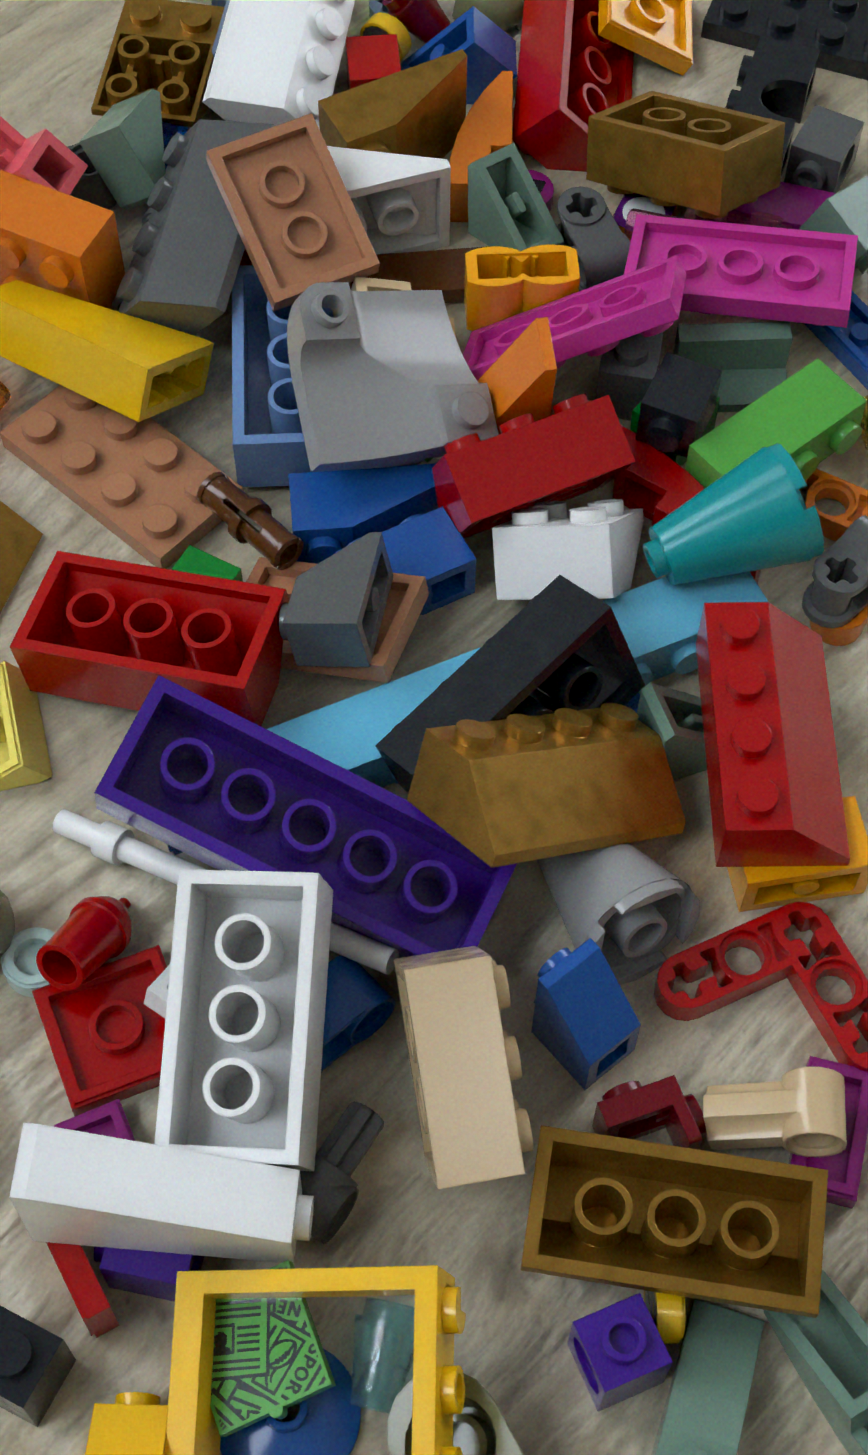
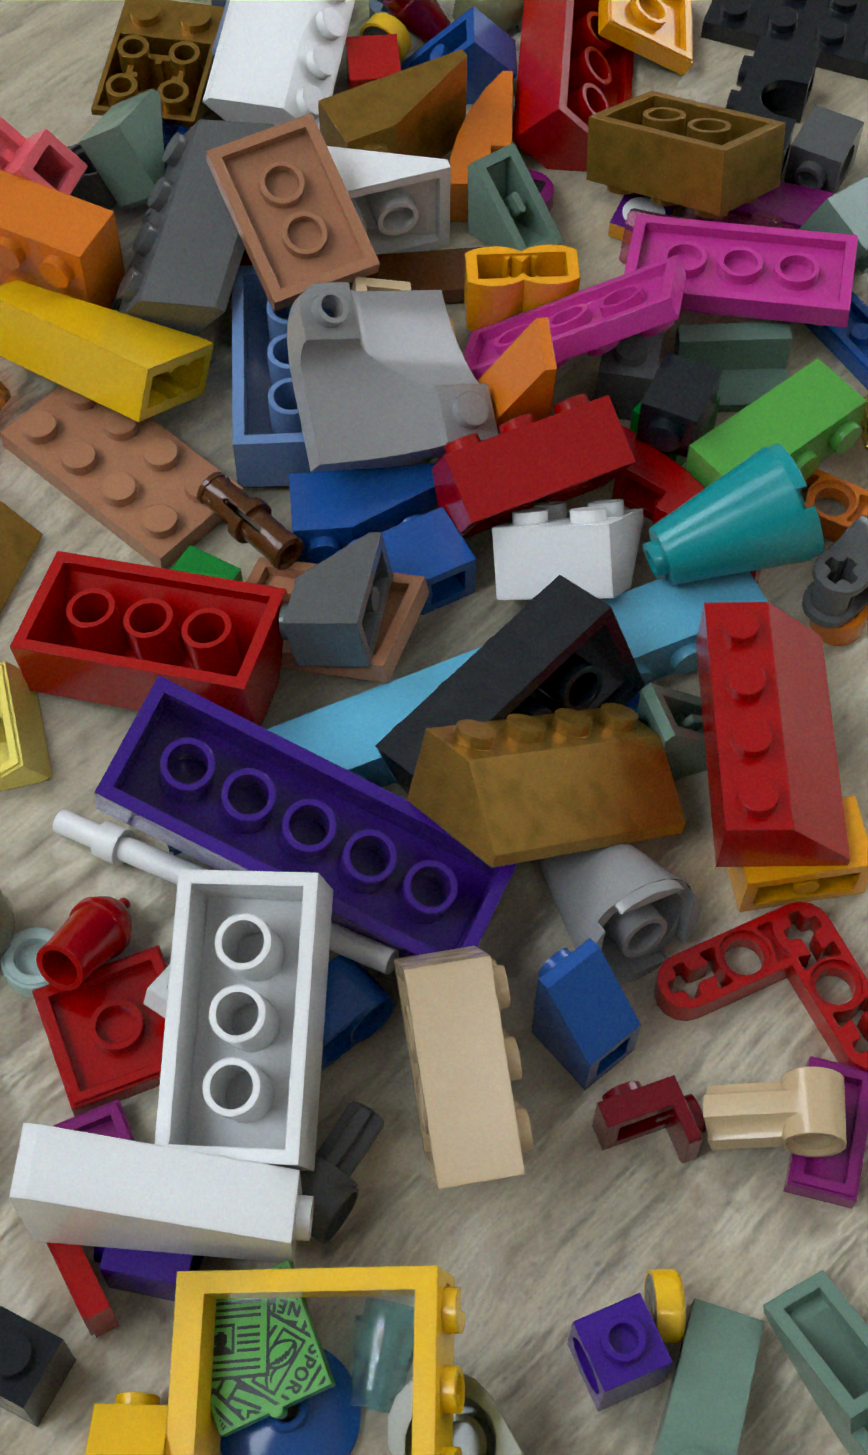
(594, 233): dark grey piece -> none
(677, 1221): pearl gold slope -> none

